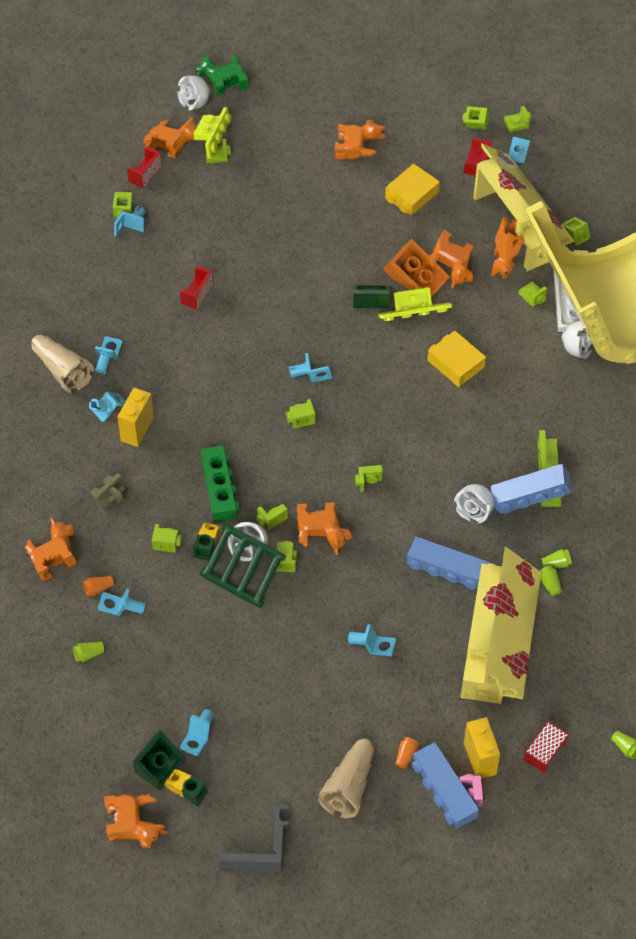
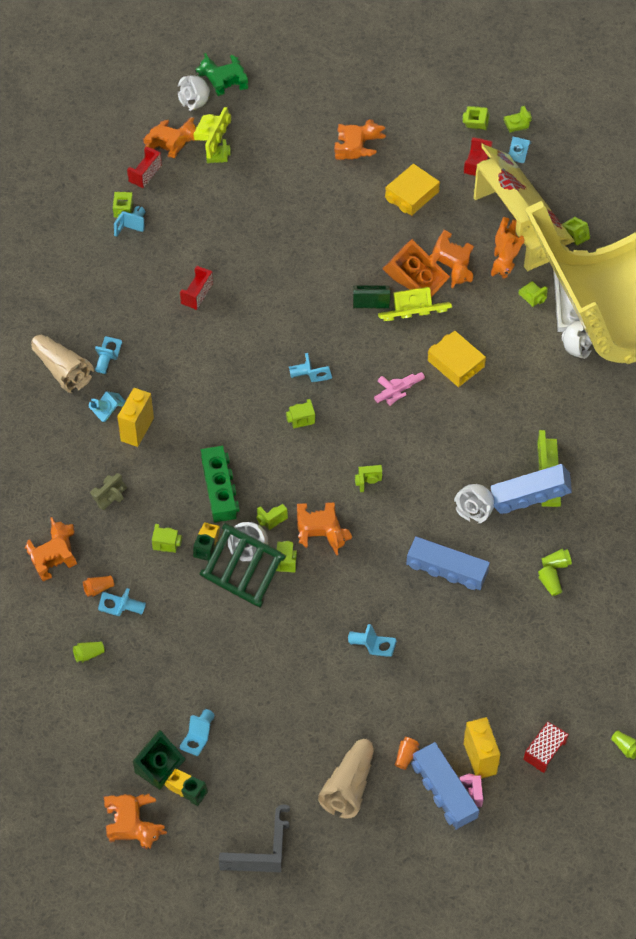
(396, 386): none -> bright pink piece
(501, 630): light yellow panel -> none

